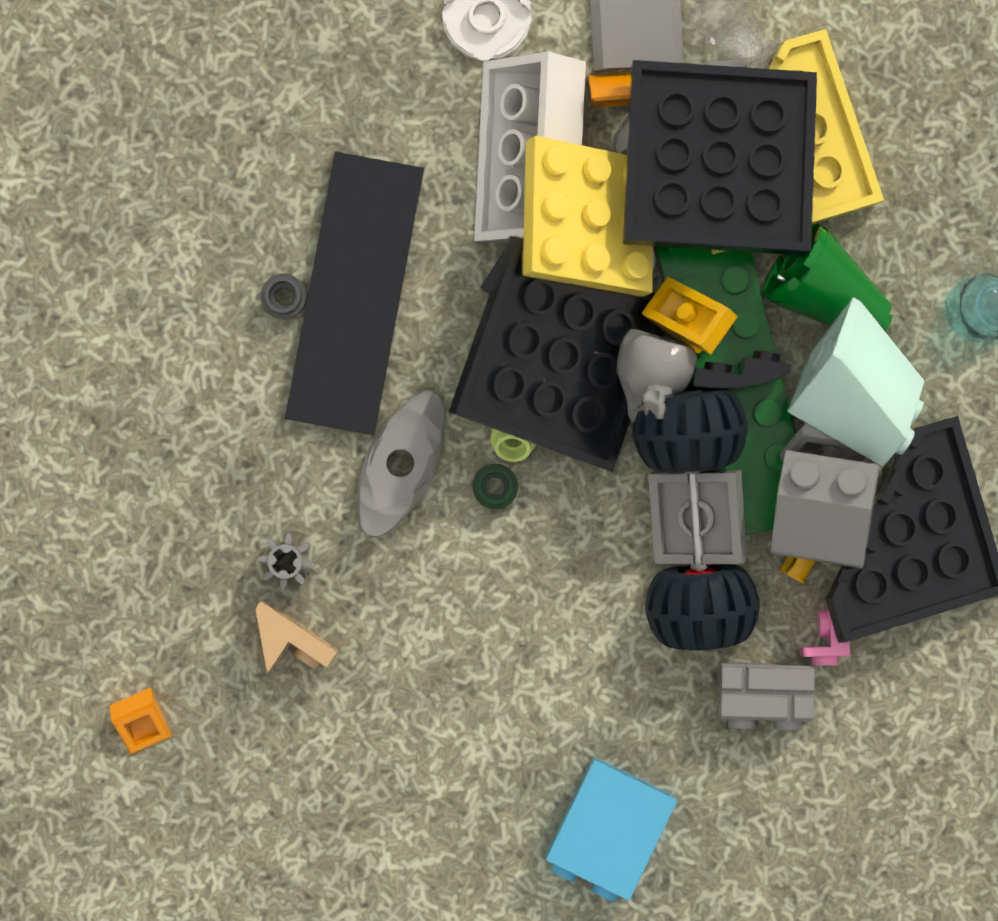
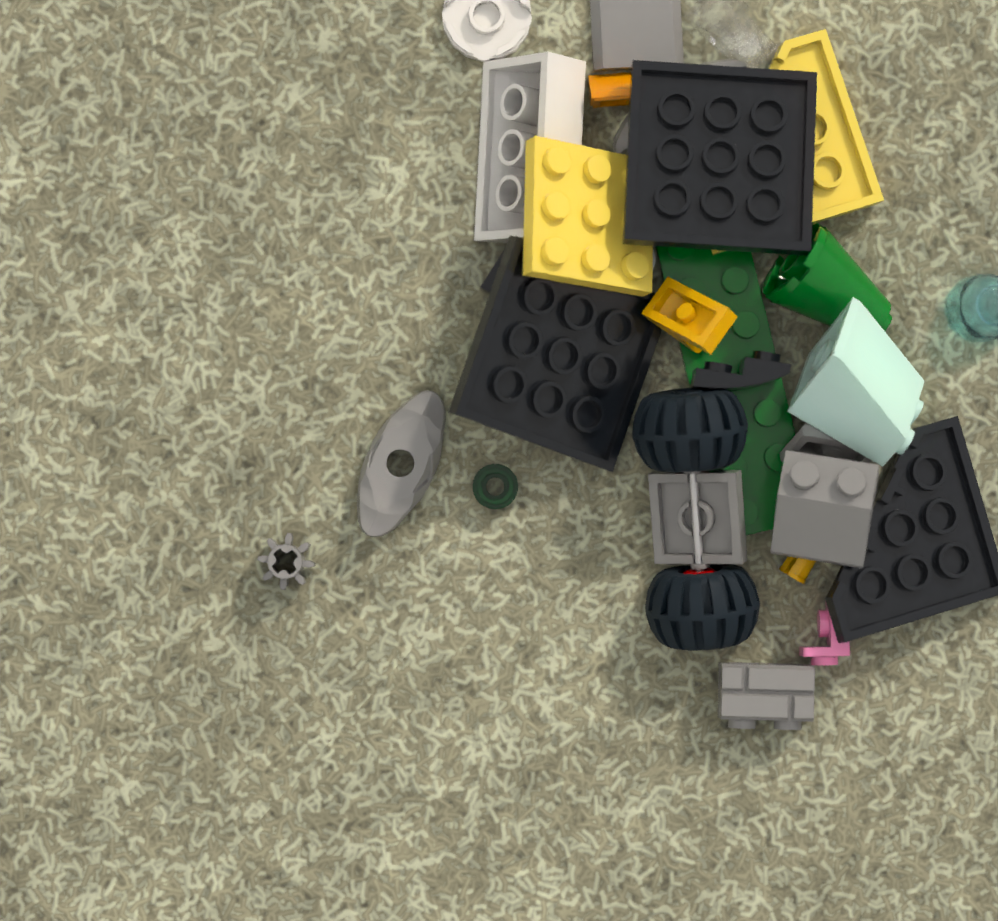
(139, 721): light orange slope -> none
(279, 282): dark grey plate -> none
(280, 631): tan slope -> none
(354, 293): black tile -> none
(510, 447): yellowish green plate -> none
(609, 830): medium azure brick -> none
(653, 370): light grey piece -> none

